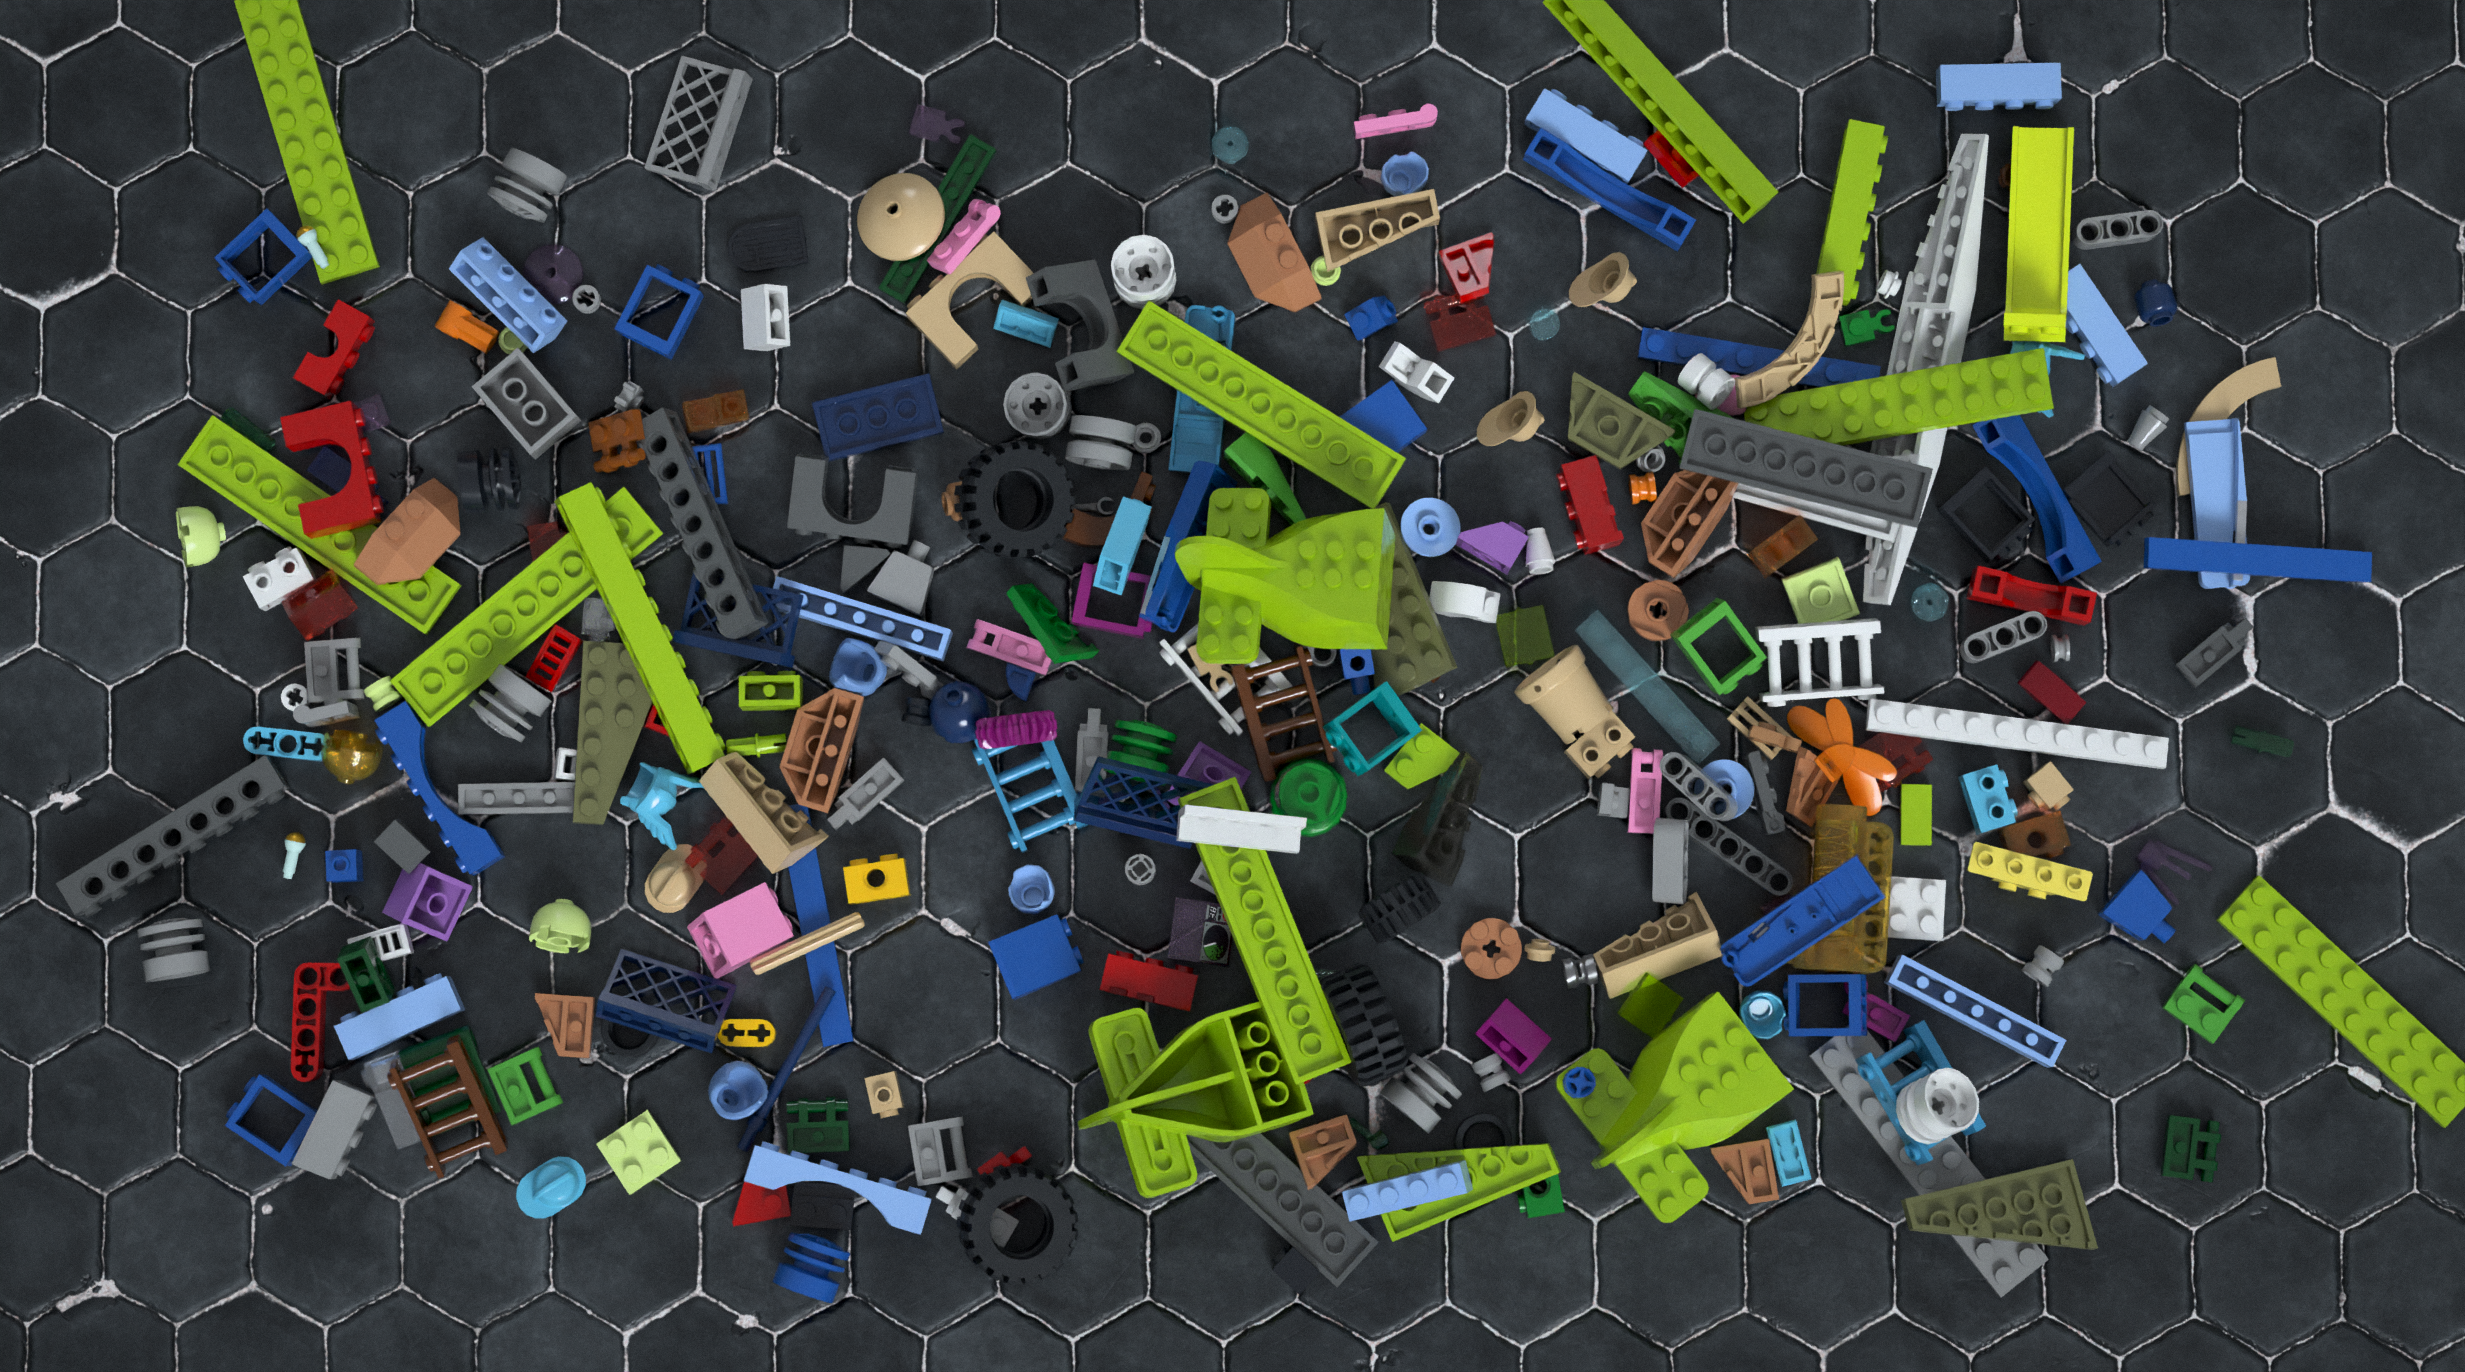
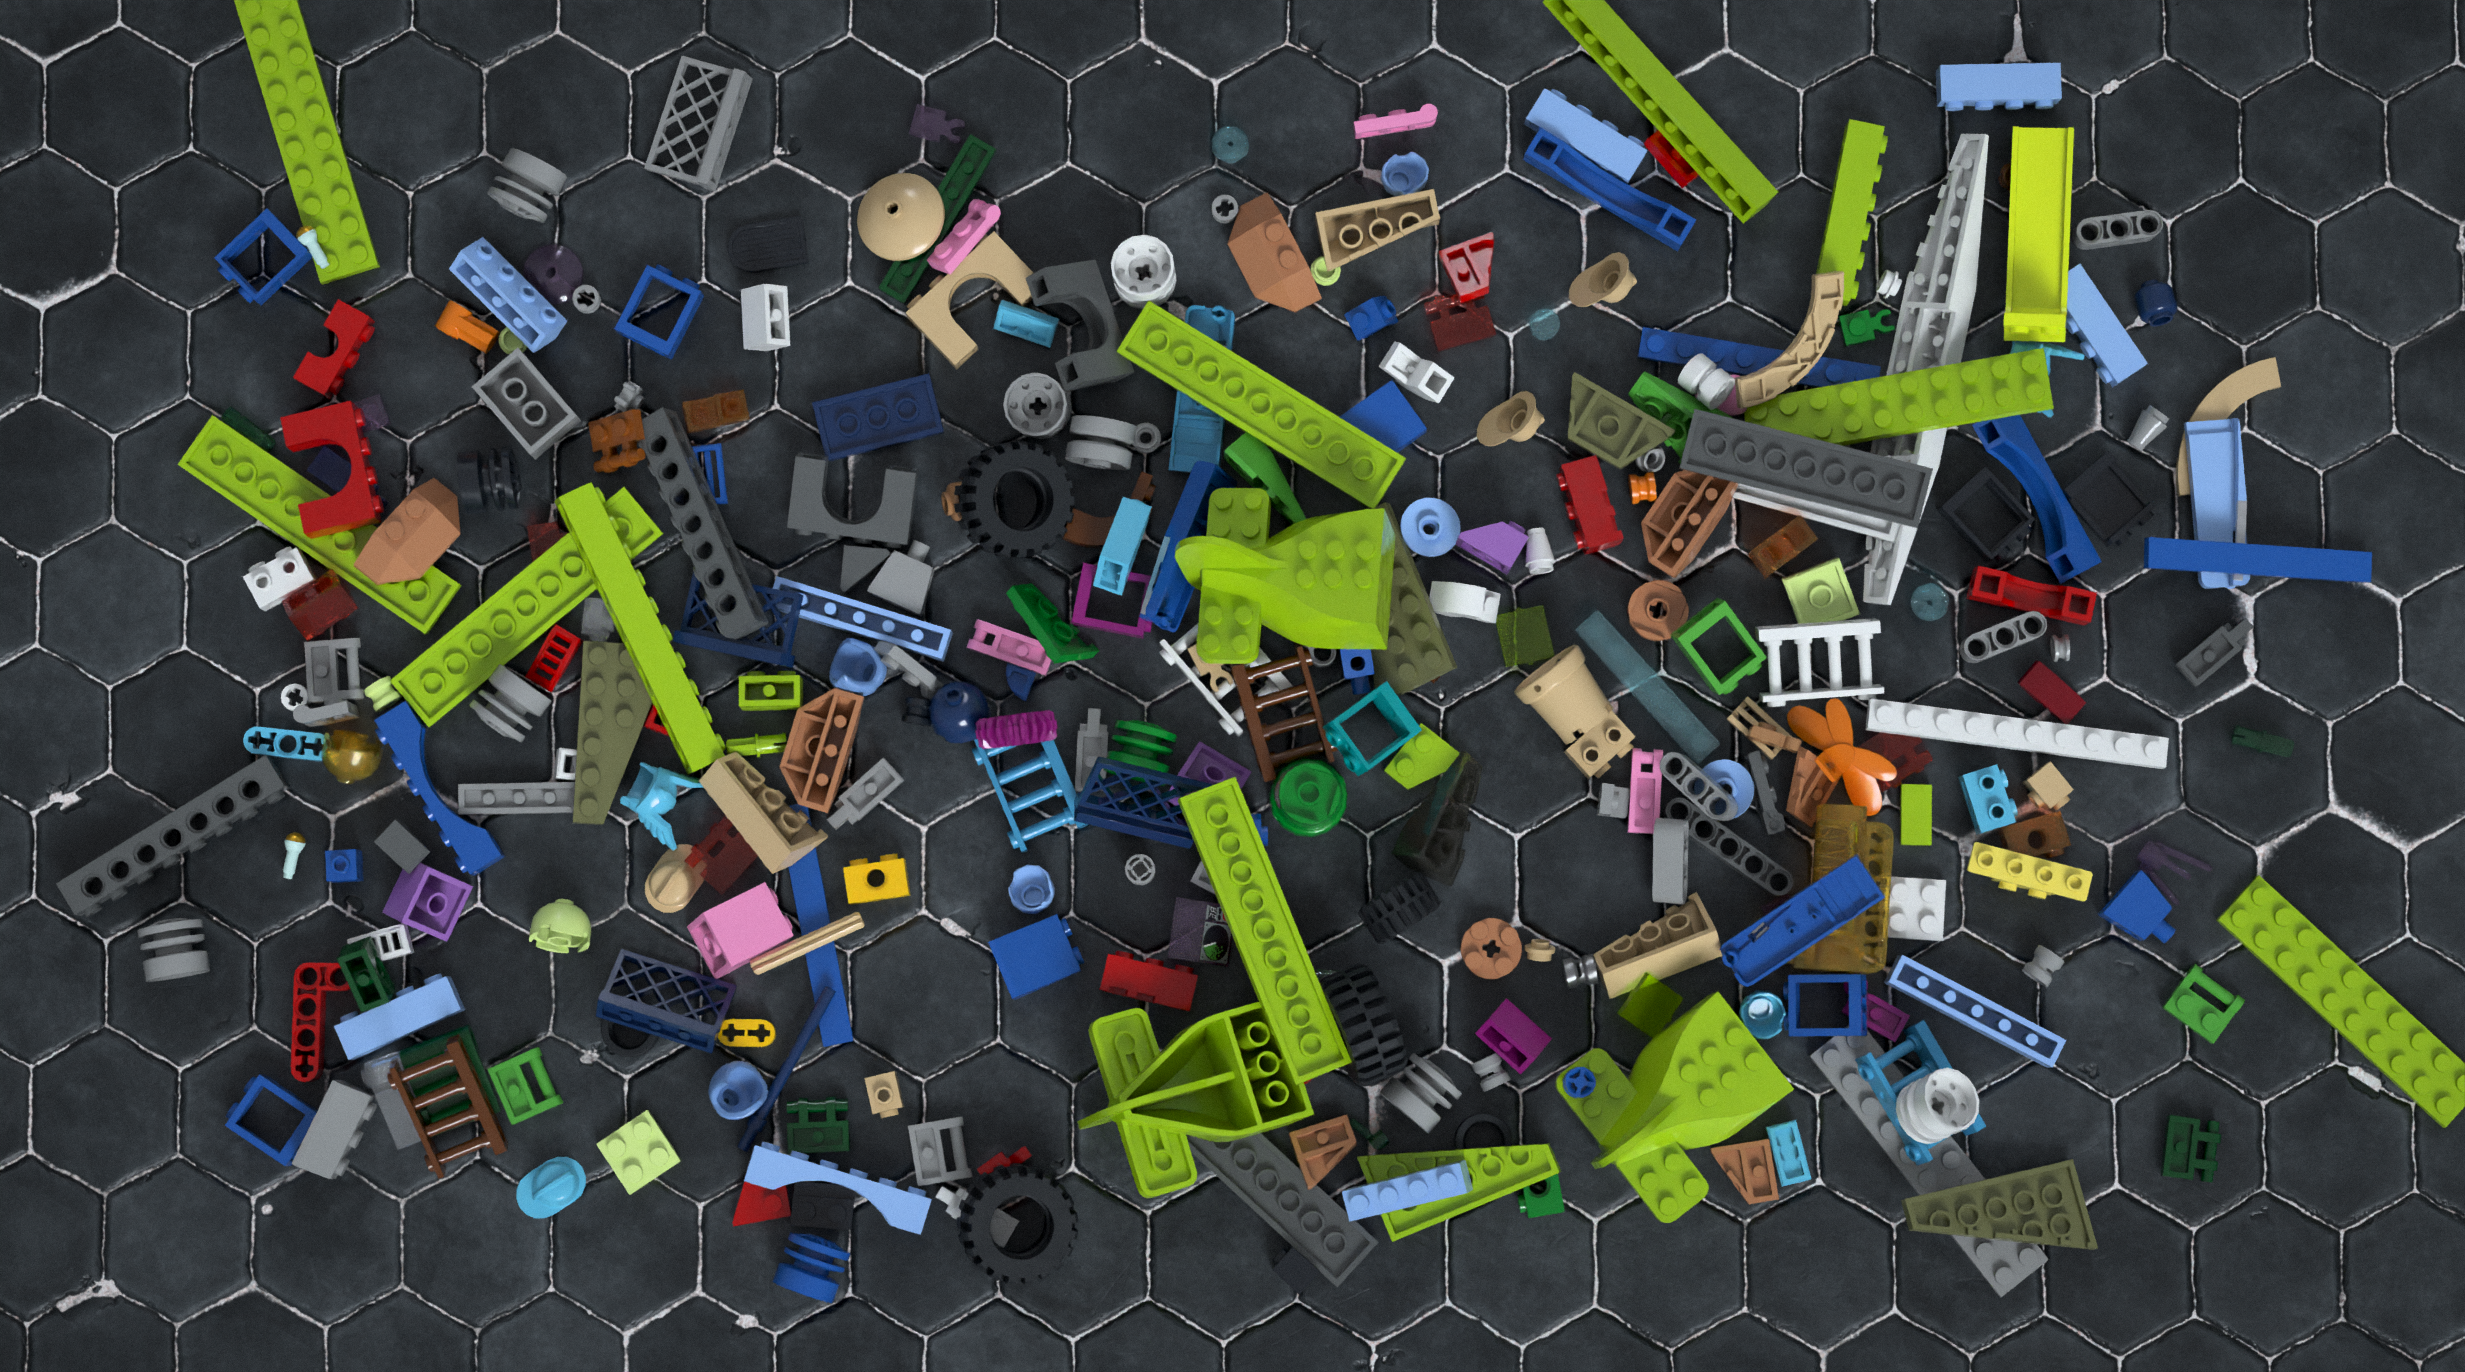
(198, 535): yellowish green cylinder -> none
(569, 1022): nougat wing -> none
(1094, 507): light grey hand -> none
(1240, 829): white fence -> none

